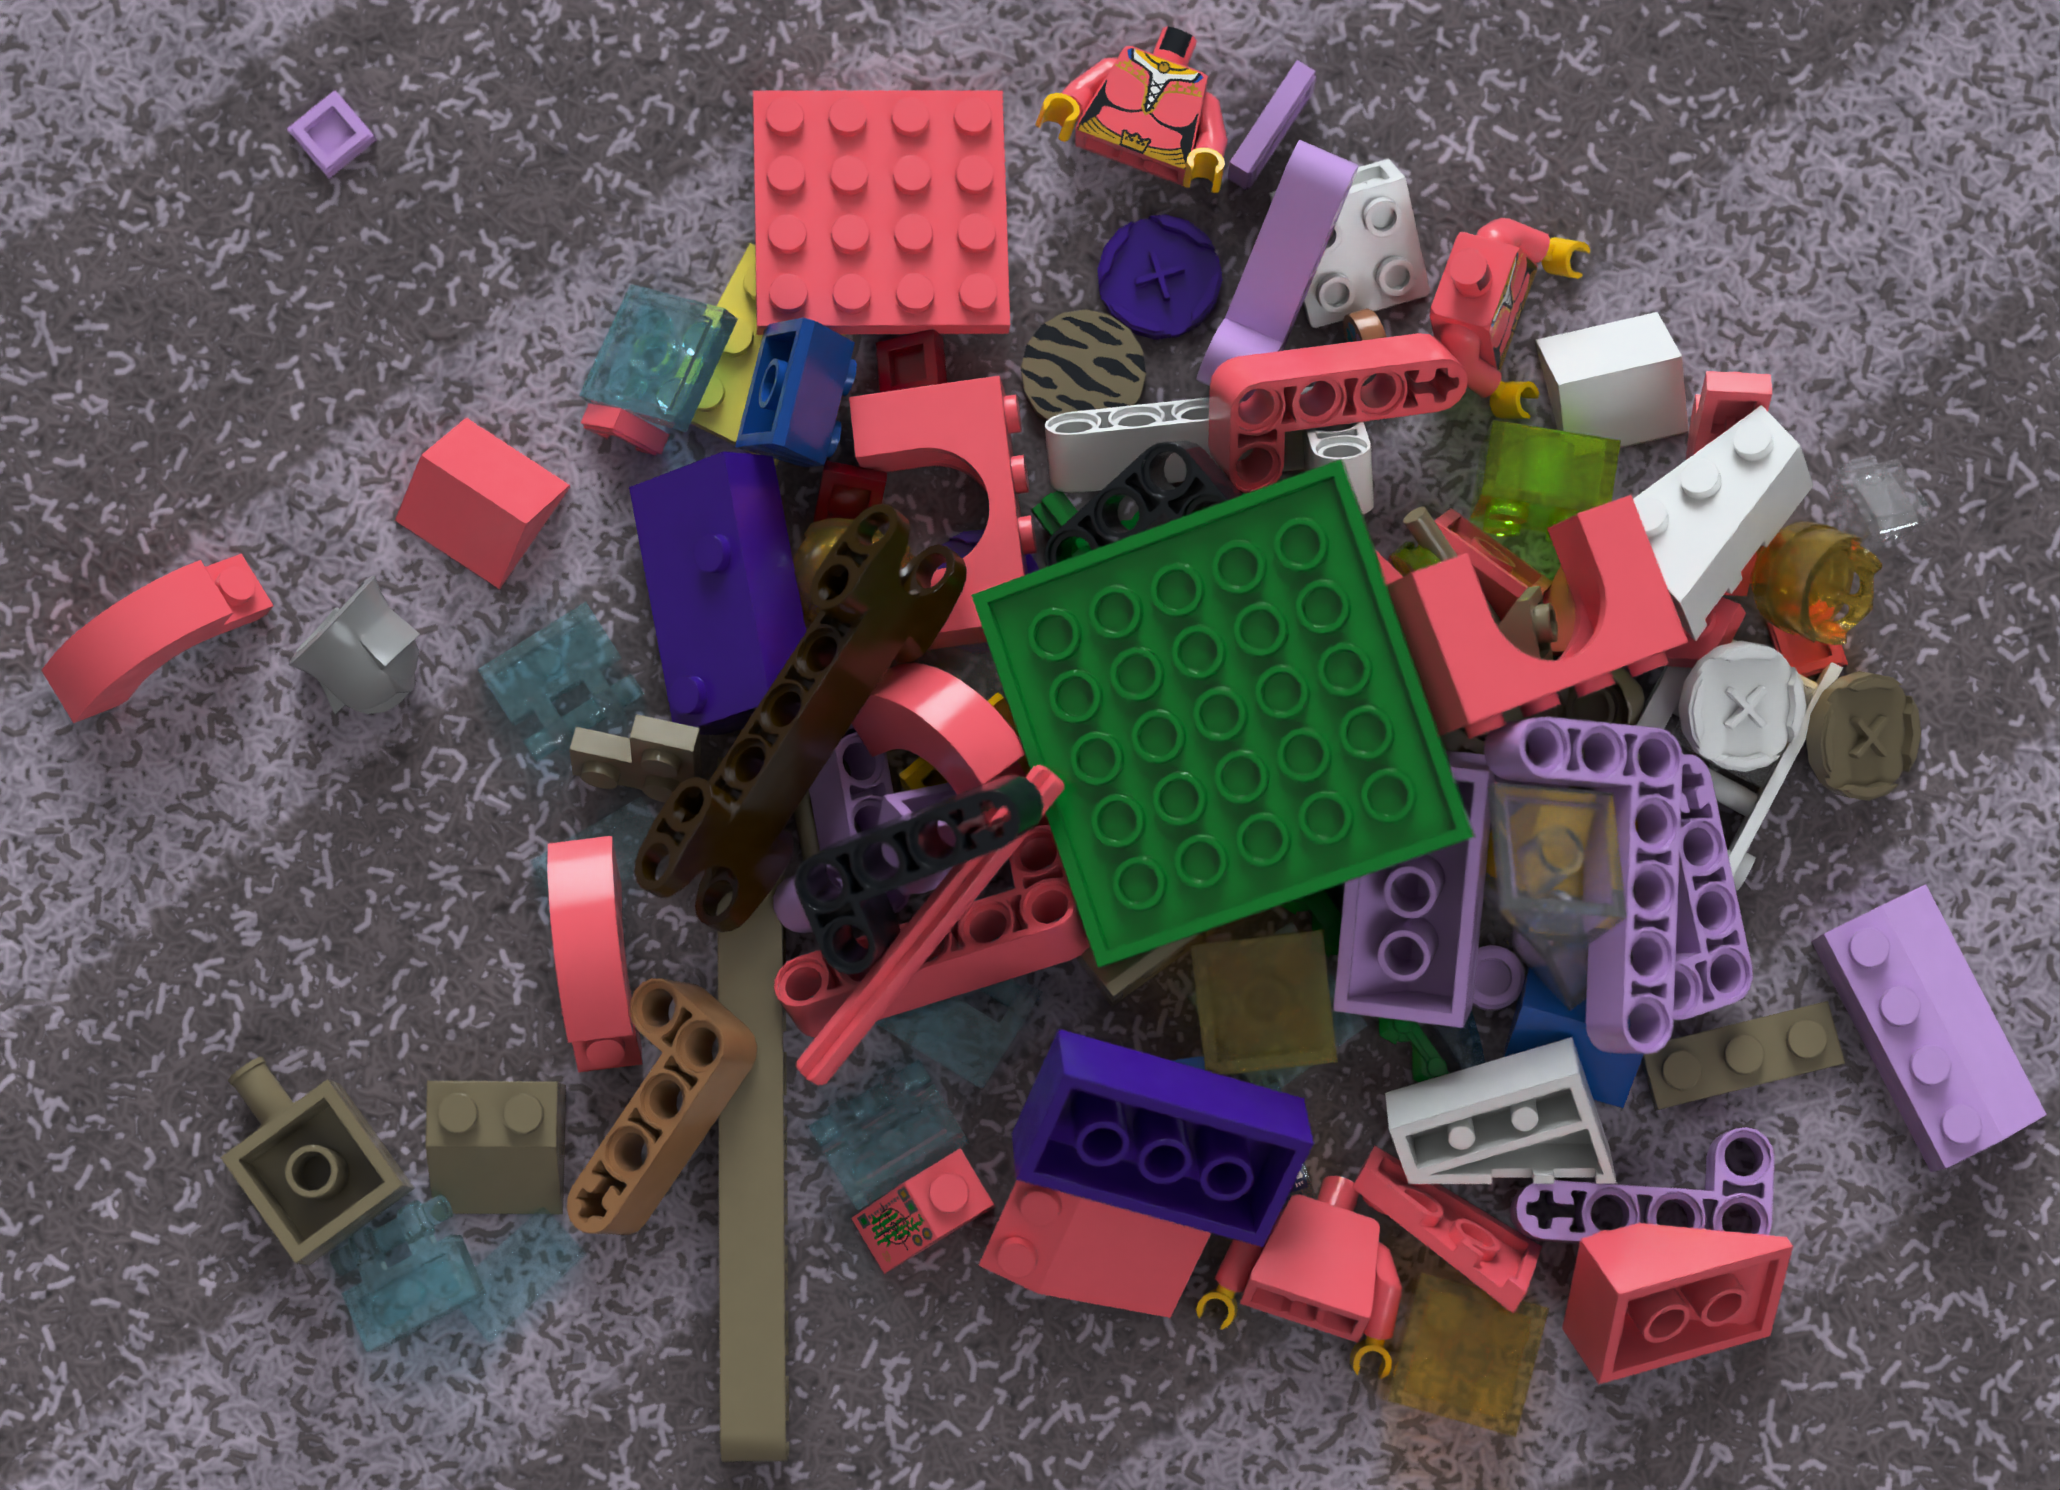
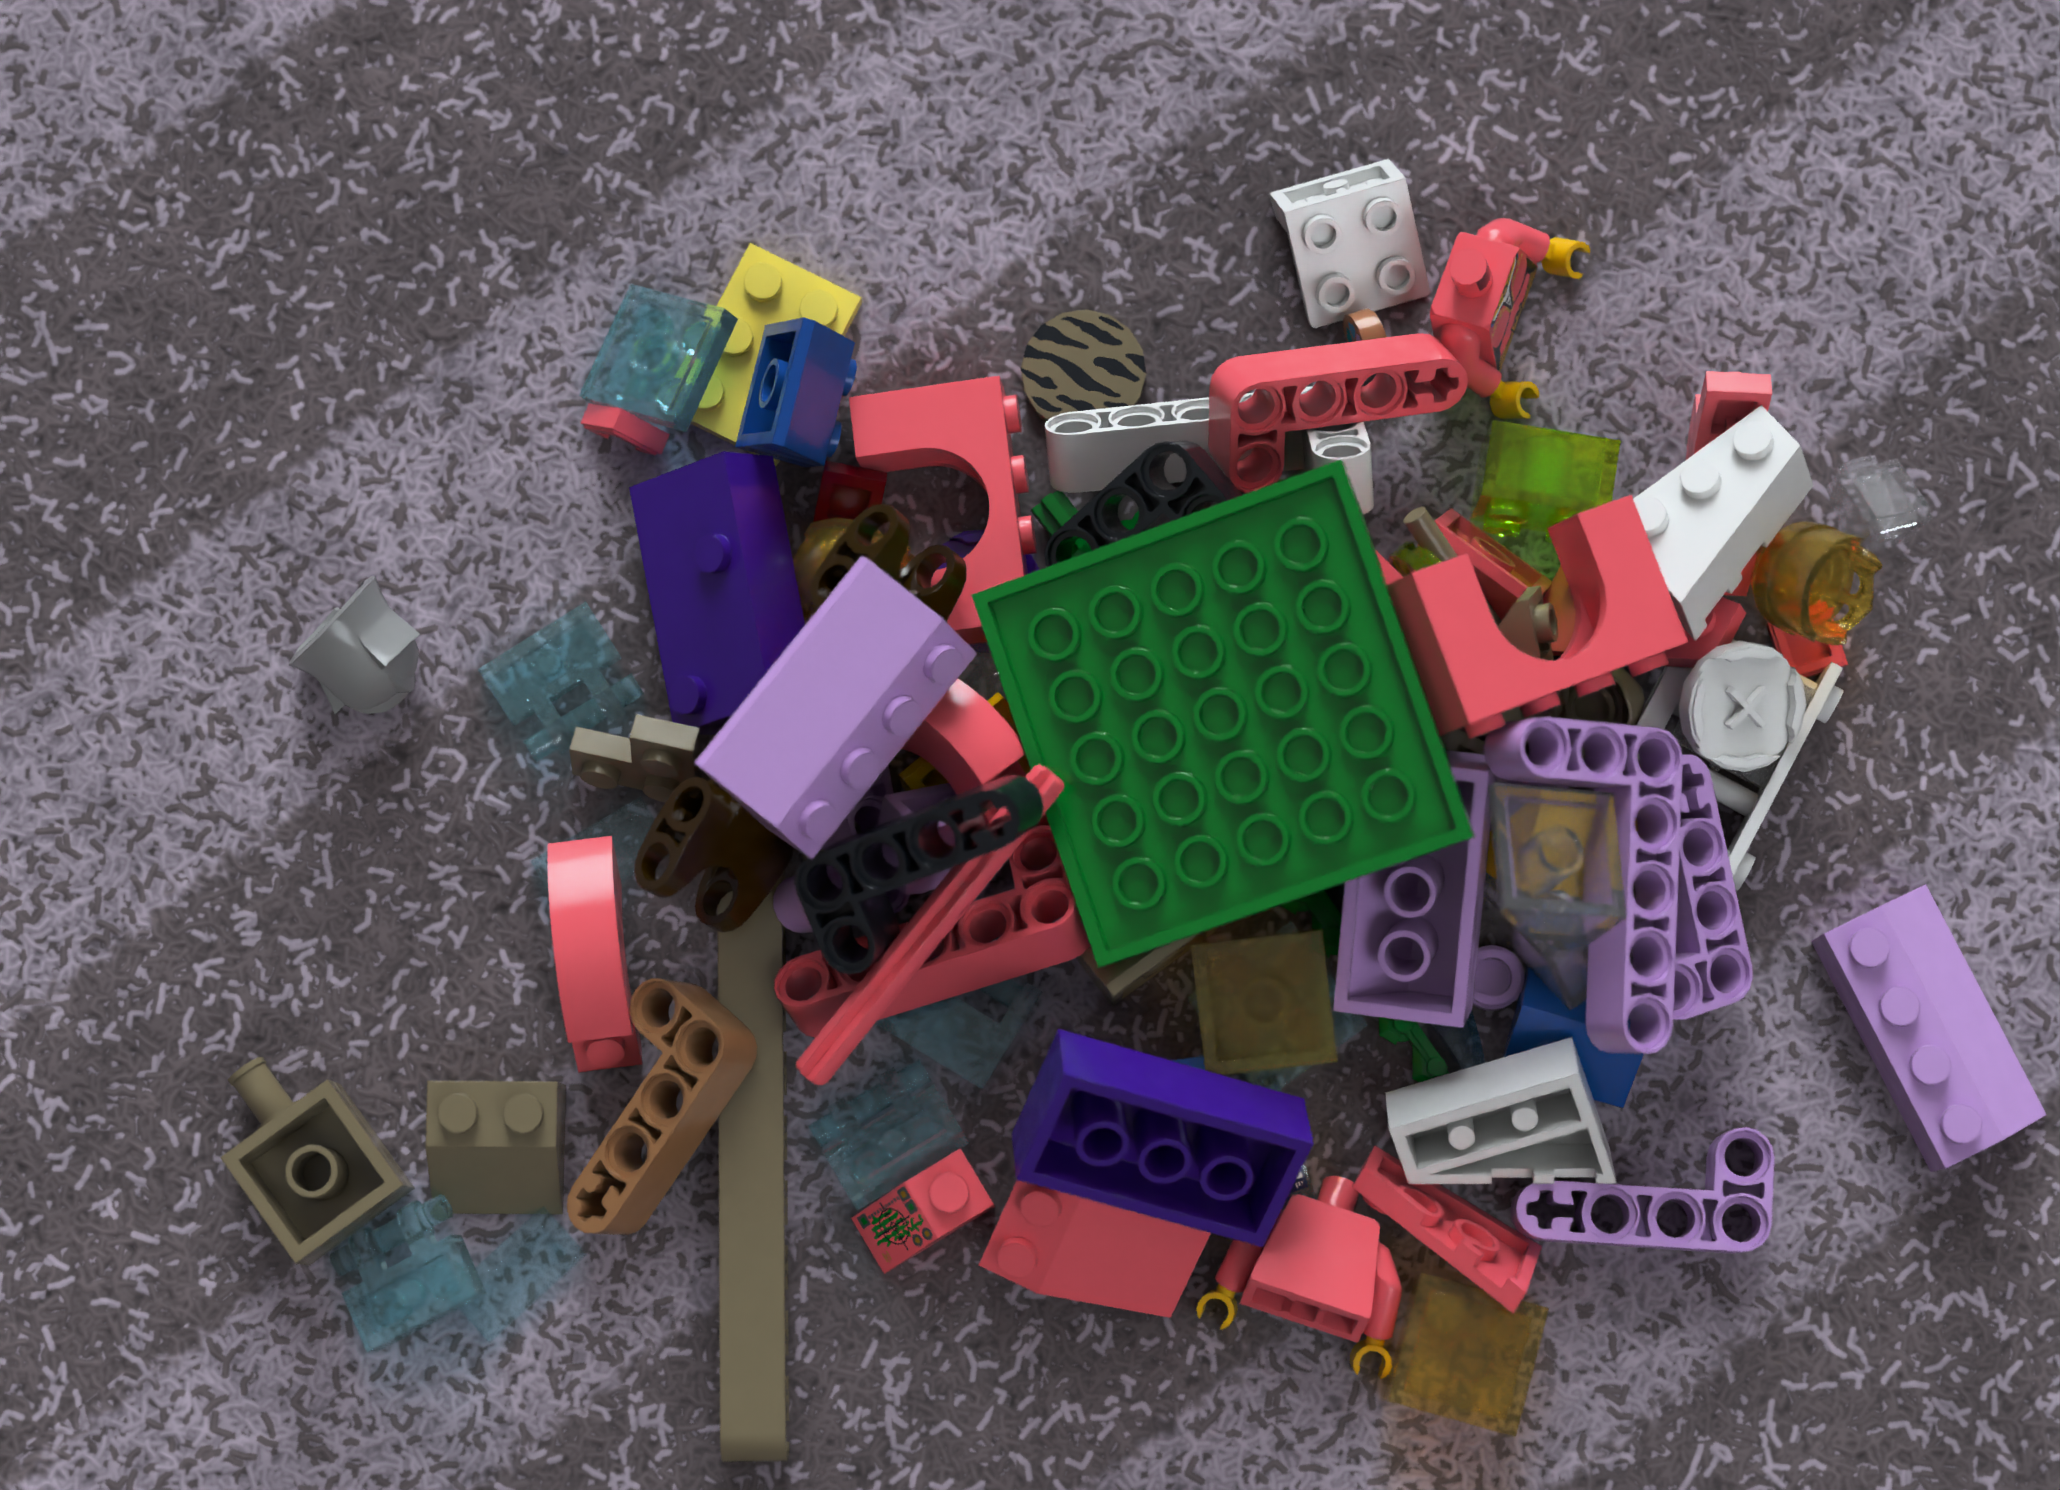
(150, 627): coral arch -> none
(331, 134): lavender tile -> none
(479, 501): coral slope -> none
(836, 707): none -> lavender slope
(881, 210): coral plate -> none
(911, 361): dark red plate -> none
(1146, 112): torso -> none
(1159, 276): dark purple tile -> none
(1272, 125): lavender tile -> none
(1283, 258): lavender beam -> none
(1616, 381): white slope -> none
(1670, 1295): coral slope -> none
(1743, 1055): dark tan plate -> none
(1863, 735): dark tan tile -> none

